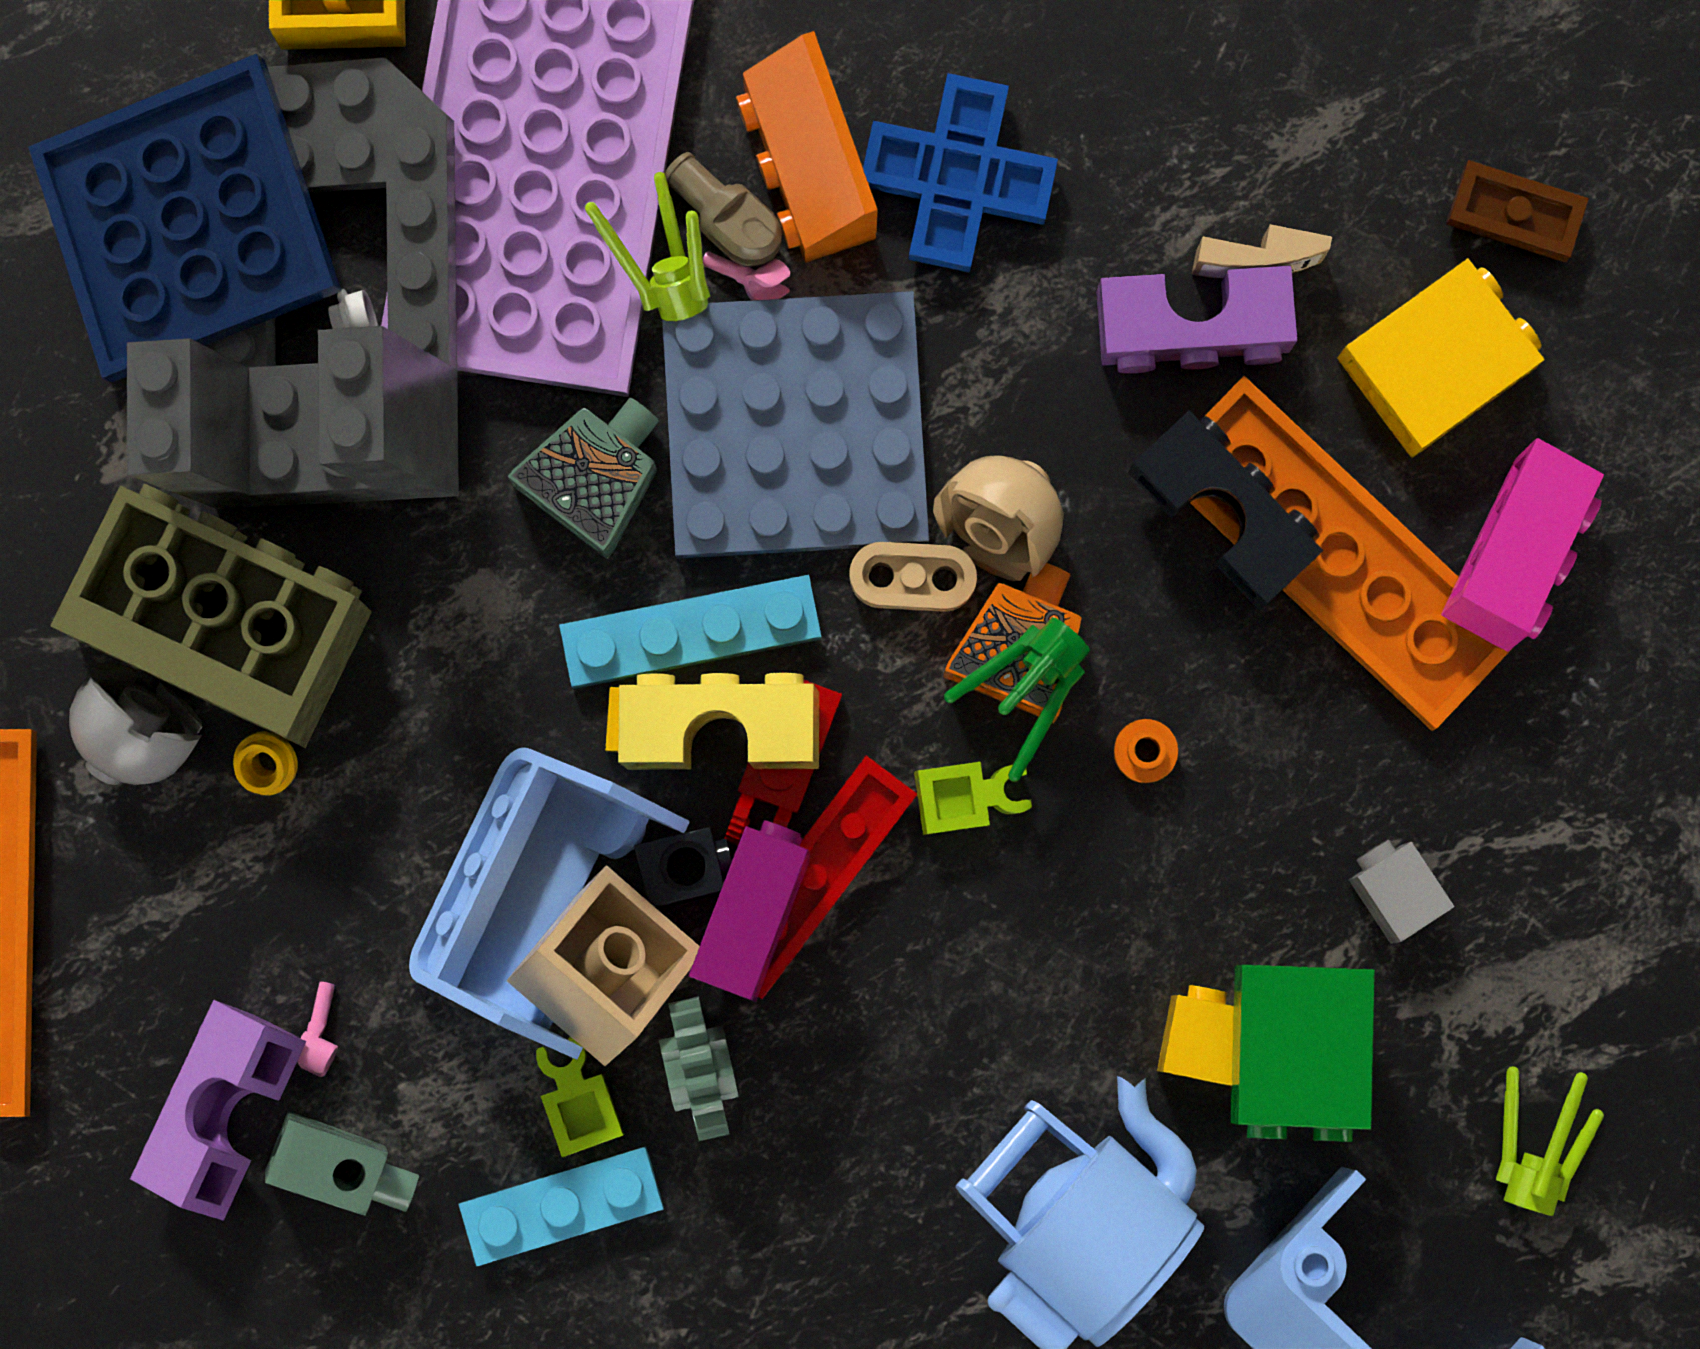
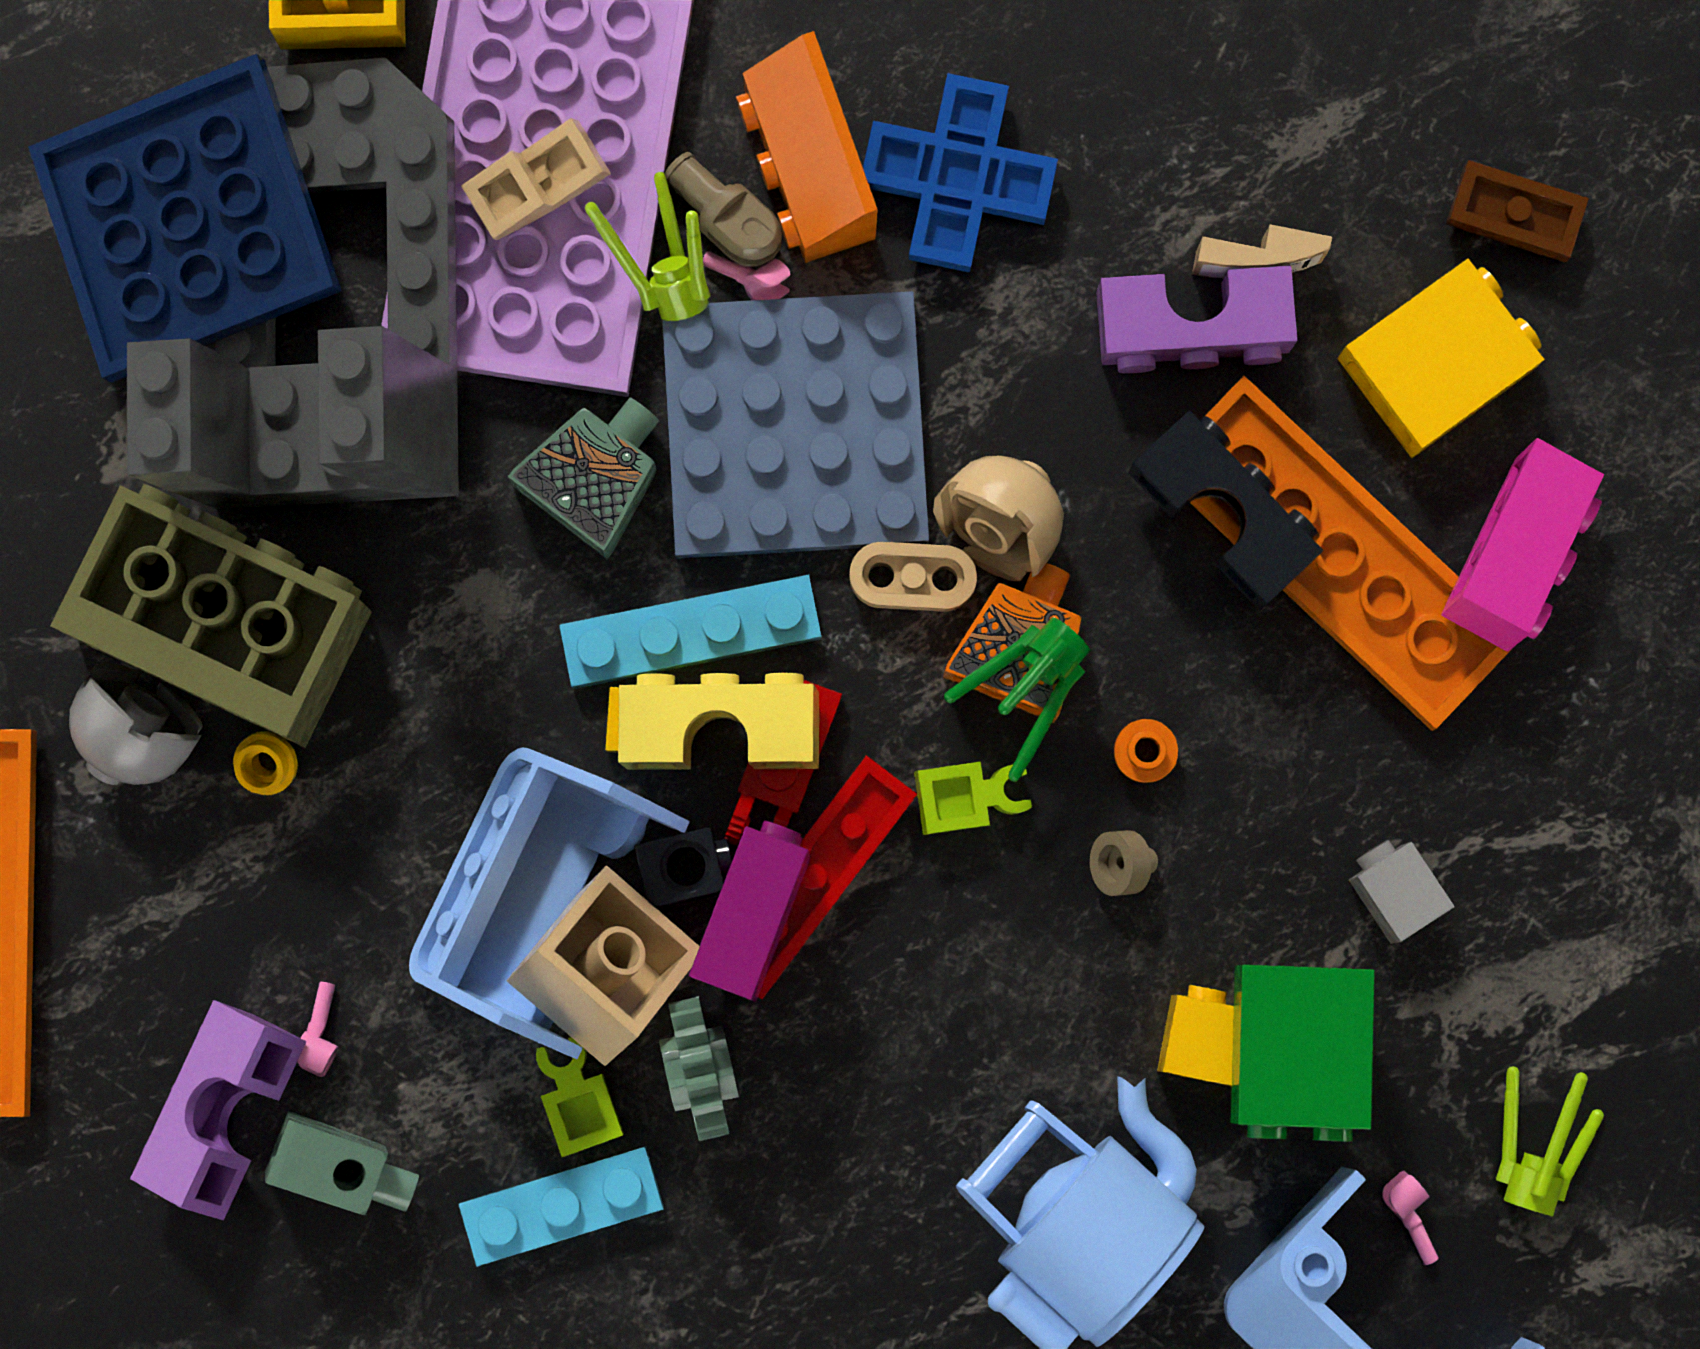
(352, 311): white plate -> none
(536, 180): none -> tan slope
(1122, 862): none -> dark tan tile
(1403, 1196): none -> bright pink hand

